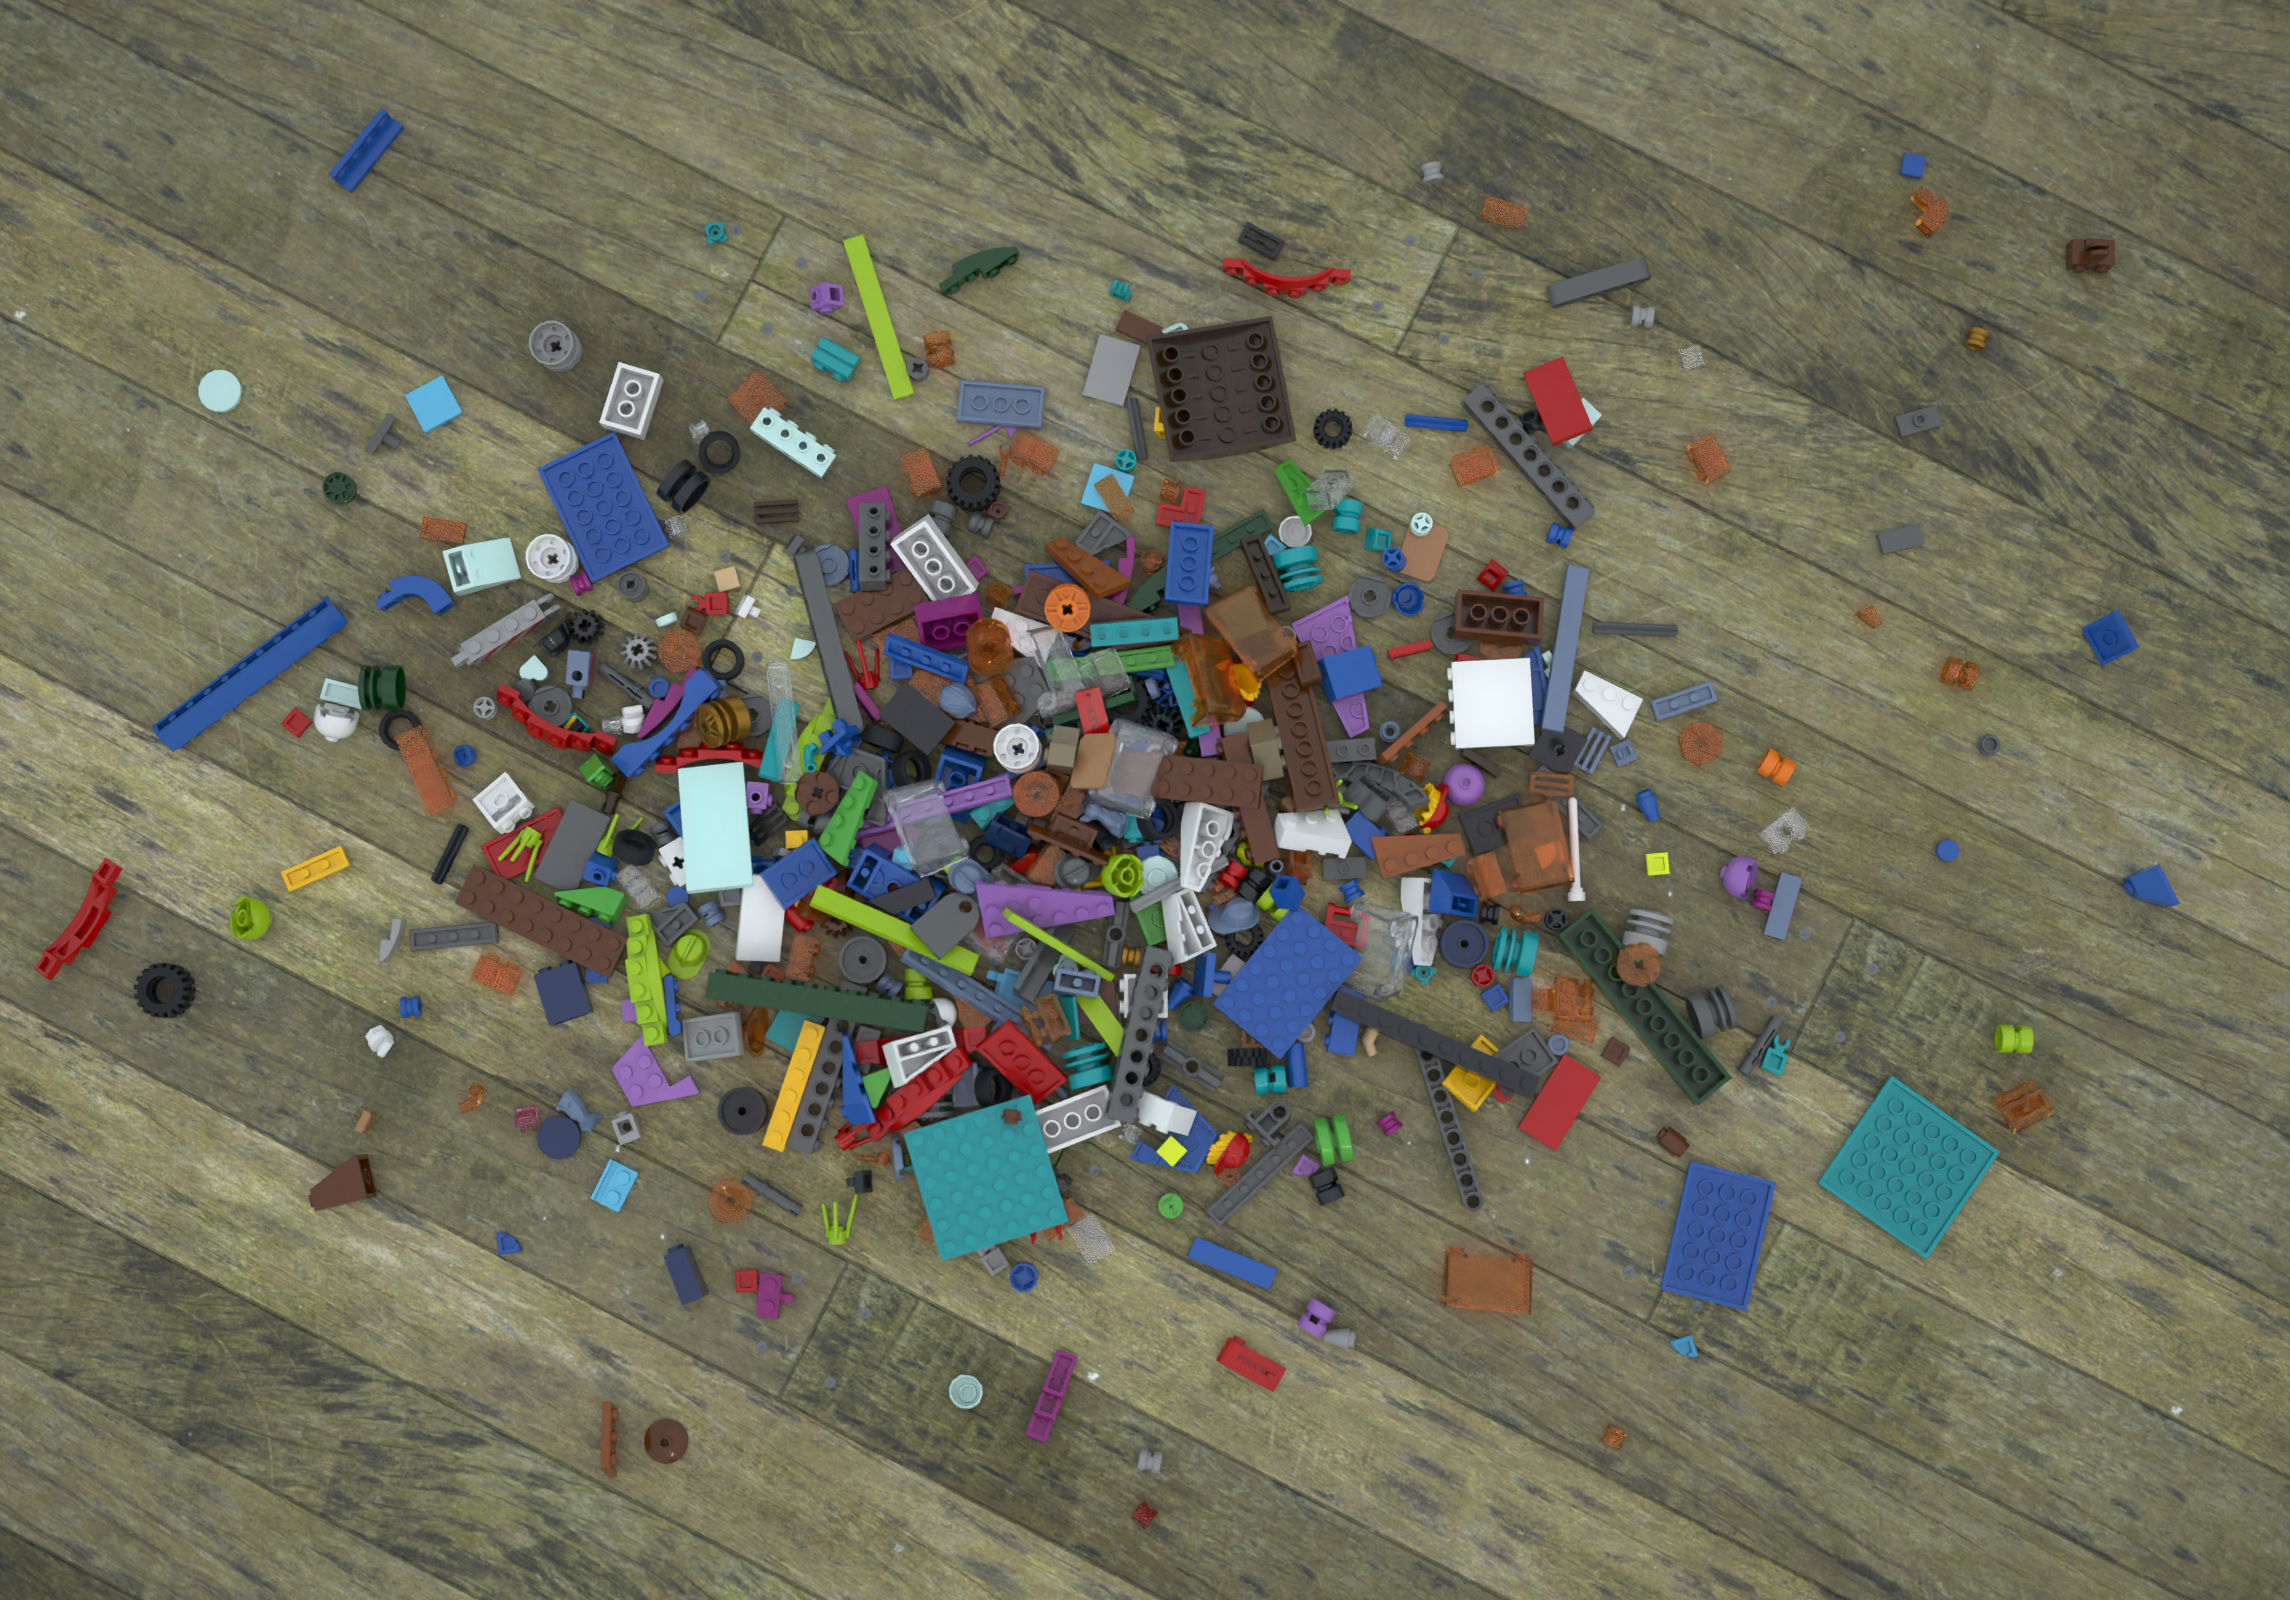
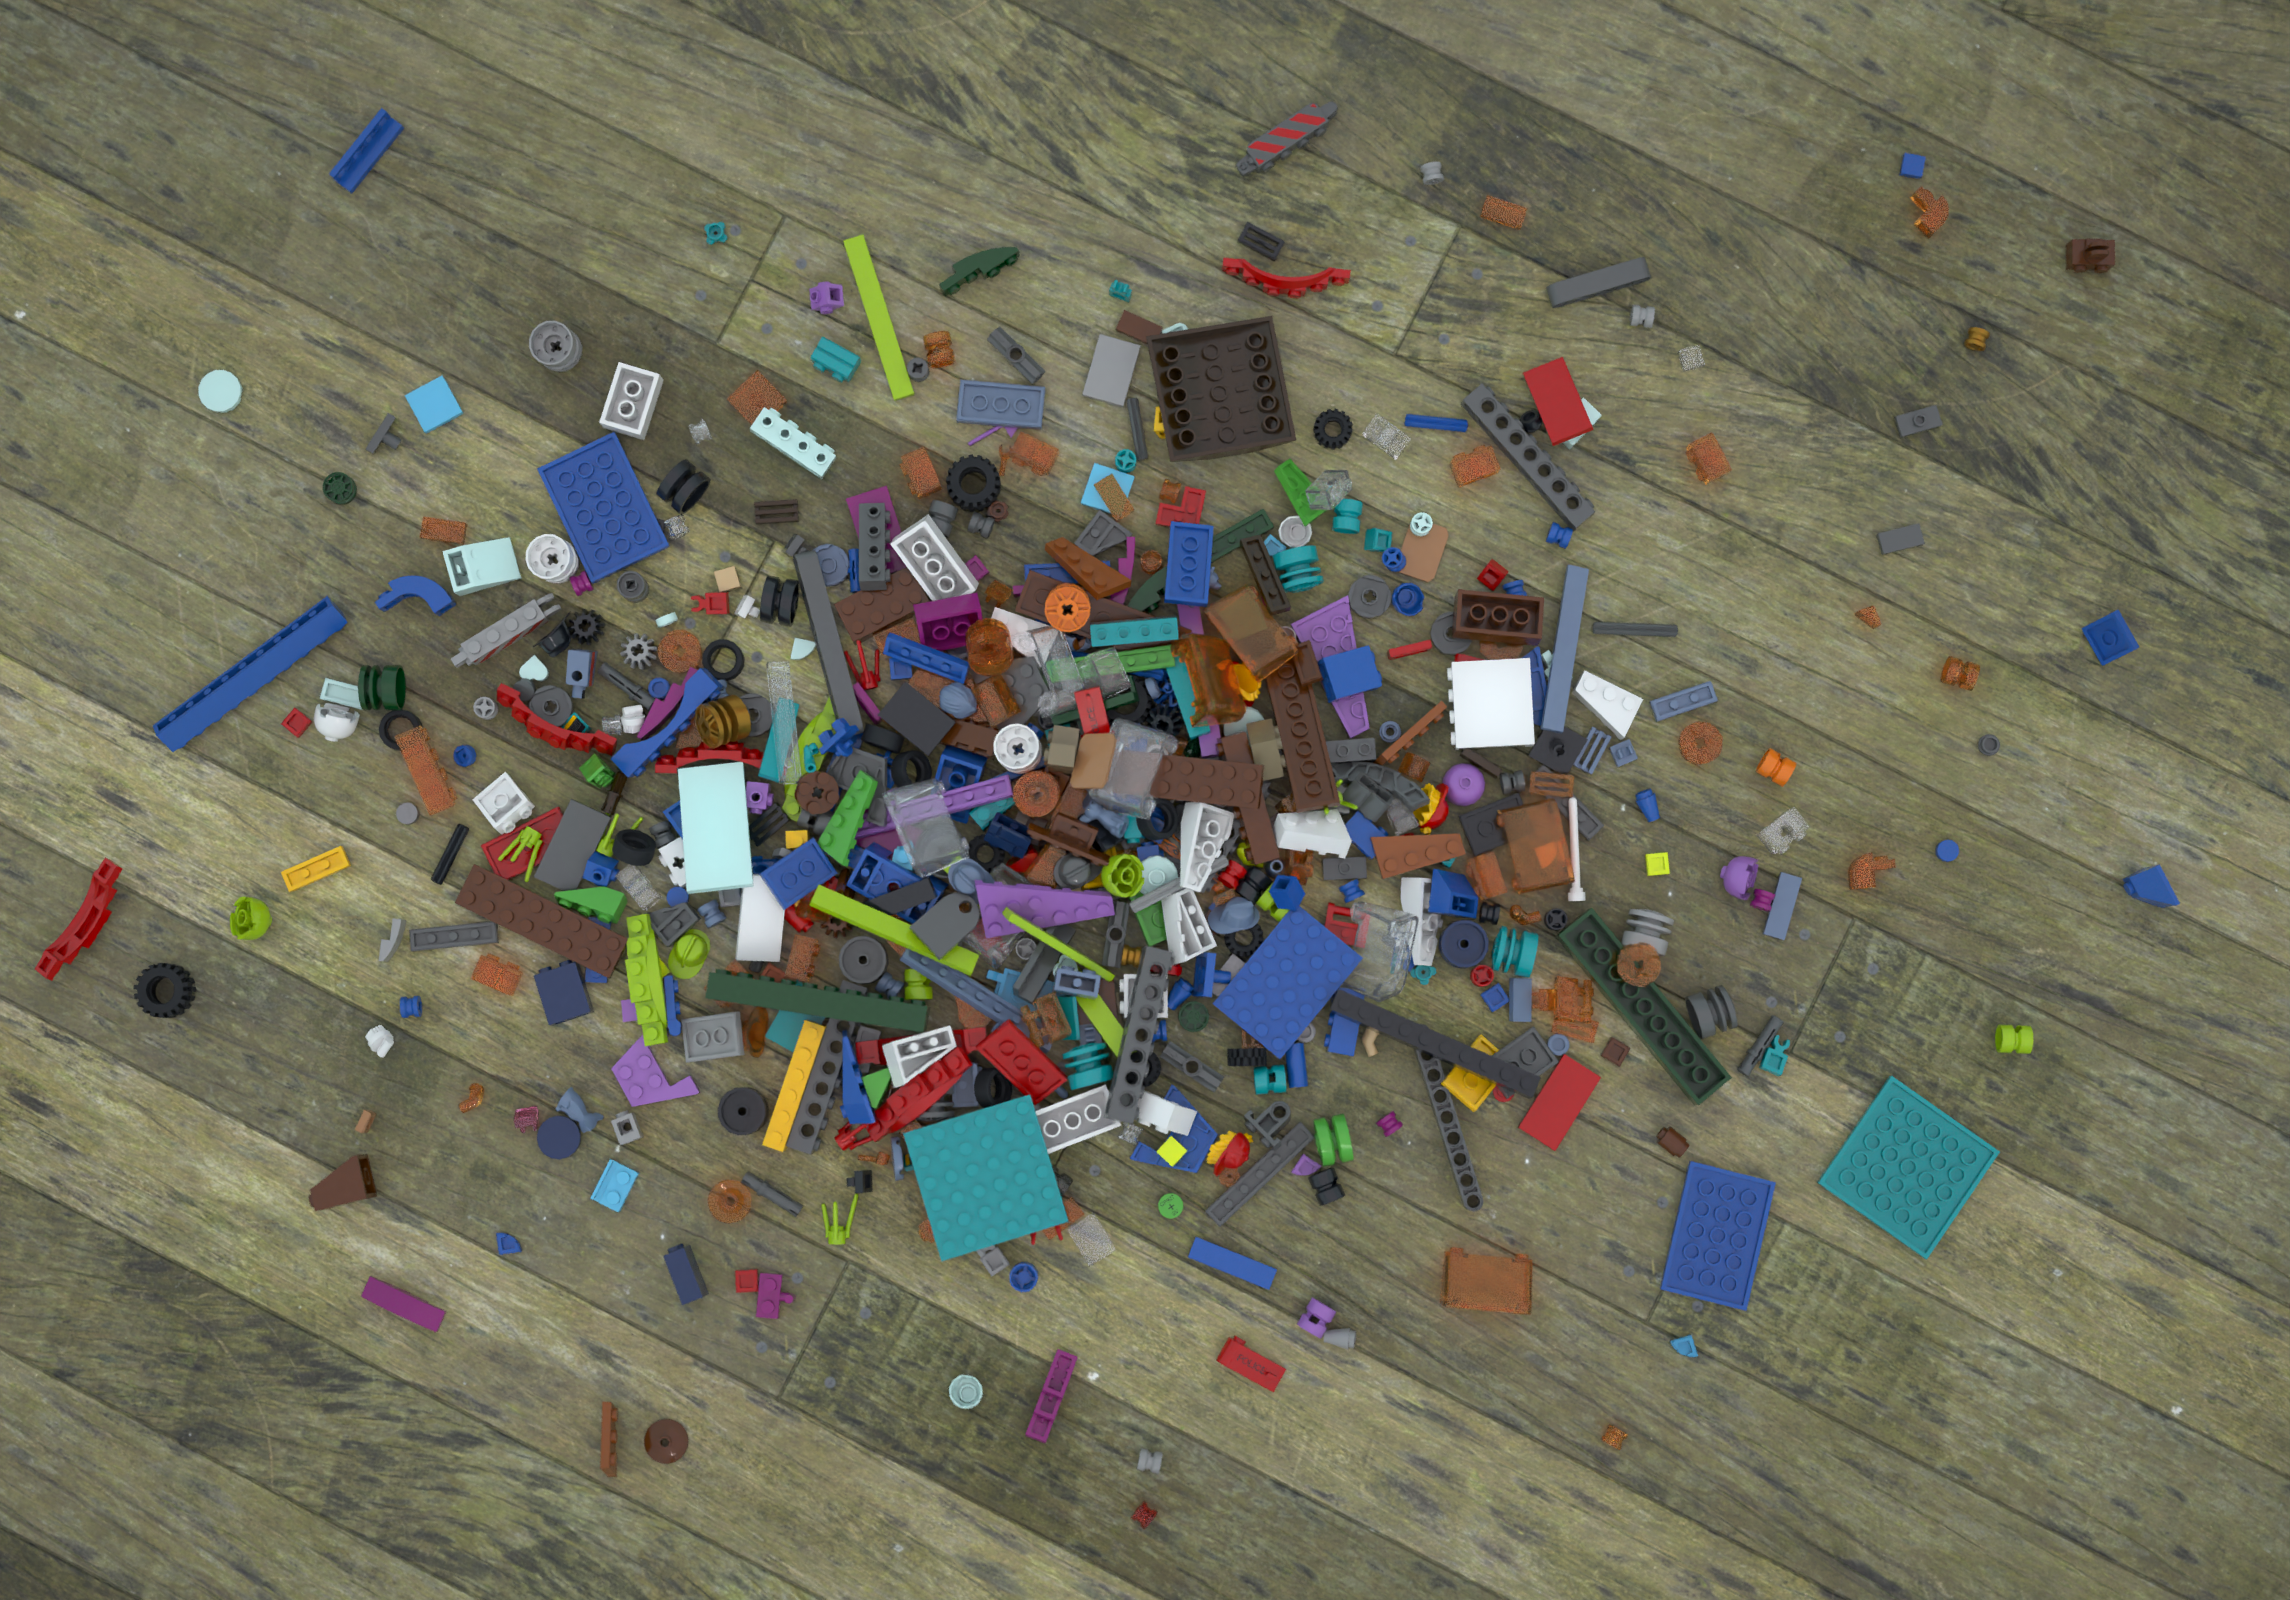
(403, 1304): none -> magenta slope
(407, 813): none -> flat silver tile
(694, 620): reddish brown tile -> none
(719, 468): black tyre -> none
(779, 601): none -> black wheel
(945, 1012): white hair -> none
(1006, 346): none -> dark grey piece
(1011, 1116): reddish brown plate -> none
(1089, 1034): none -> sand blue tile
(1286, 137): none -> dark grey hinge
(1512, 782): none -> dark grey wheel
(1862, 869): none -> clear orange brick
(2027, 1110): clear orange brick -> none

